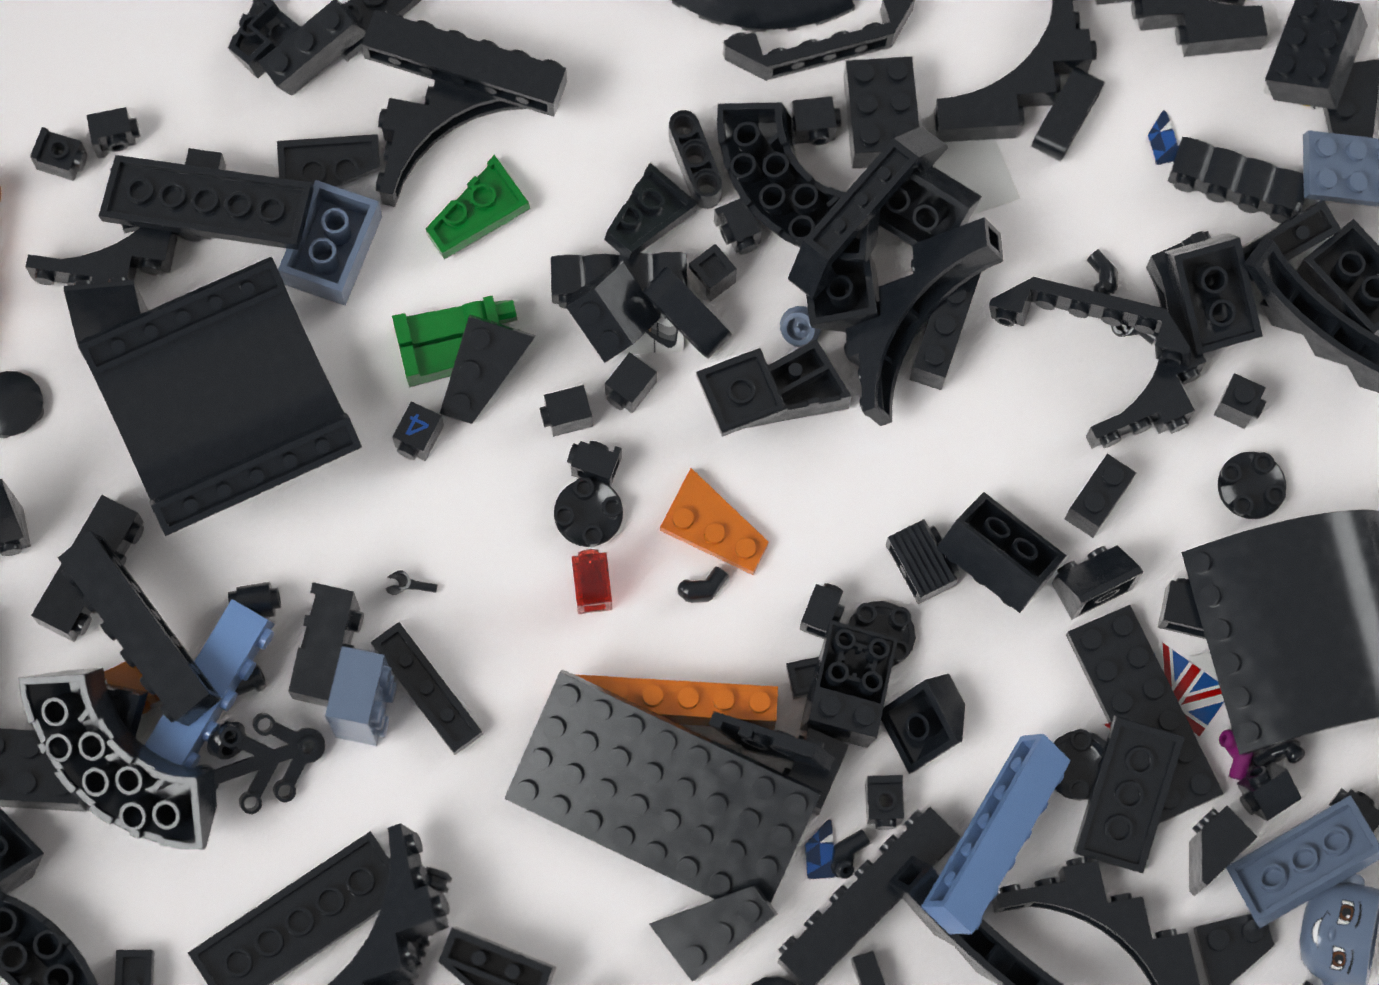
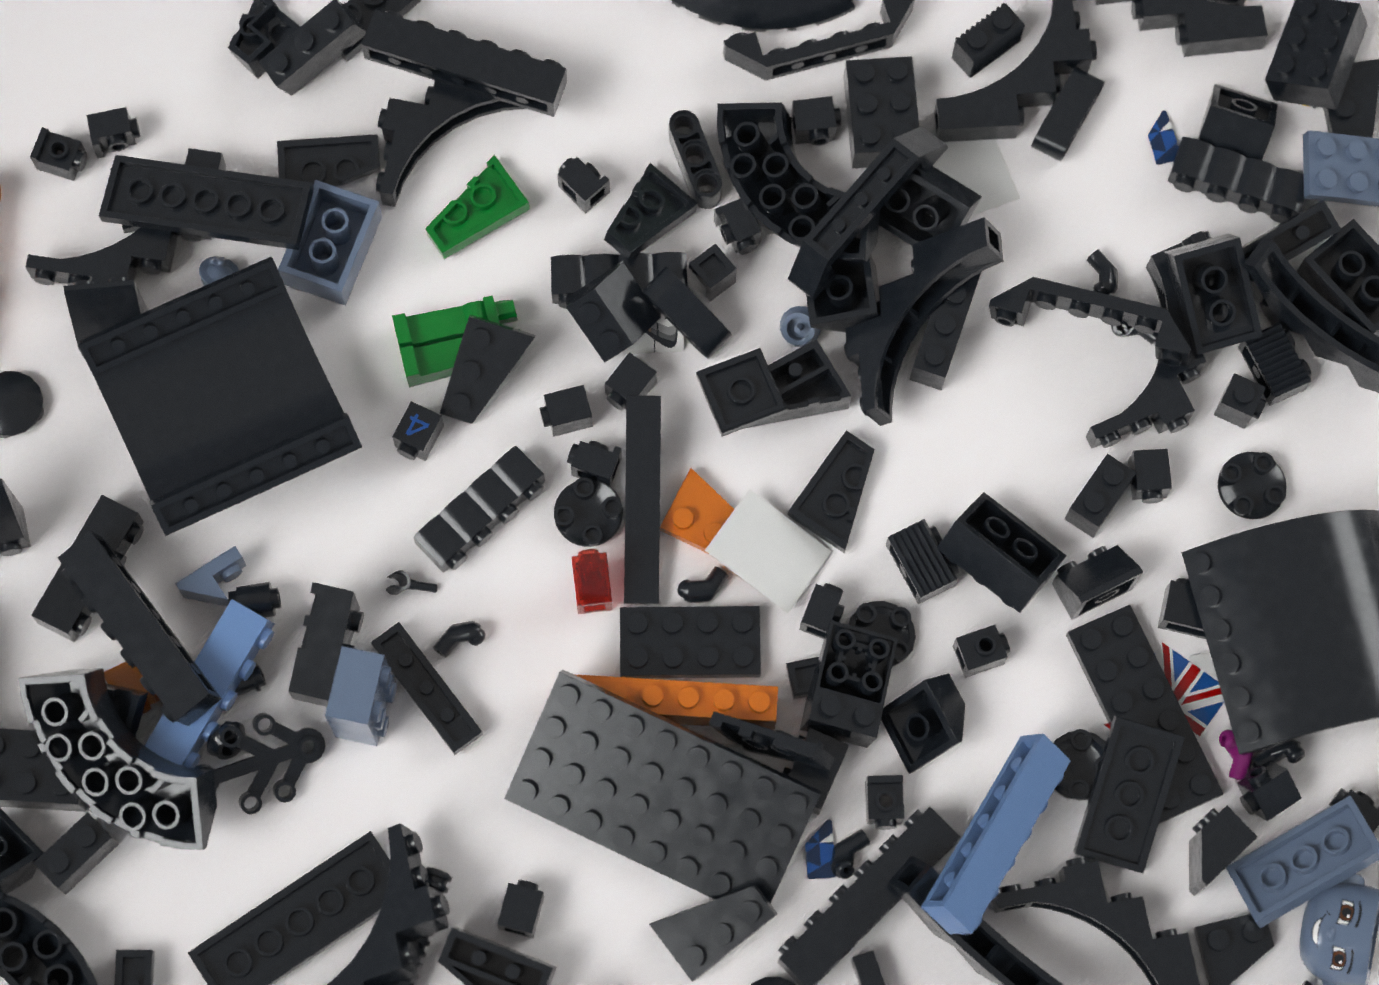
(76, 853): none -> black brick
(203, 583): none -> sand blue slope
(216, 268): none -> sand blue hat
(457, 633): none -> black arm
(479, 509): none -> black brick
(521, 908): none -> black brick
(582, 183): none -> black brick
(642, 499): none -> black tile
(690, 642): none -> black plate
(768, 551): none -> white sticker
(834, 492): none -> black wing
(981, 650): none -> black brick
(987, 40): none -> black brick
(1152, 476): none -> black brick
(1238, 122): none -> black slope
(1276, 364): none -> black brick

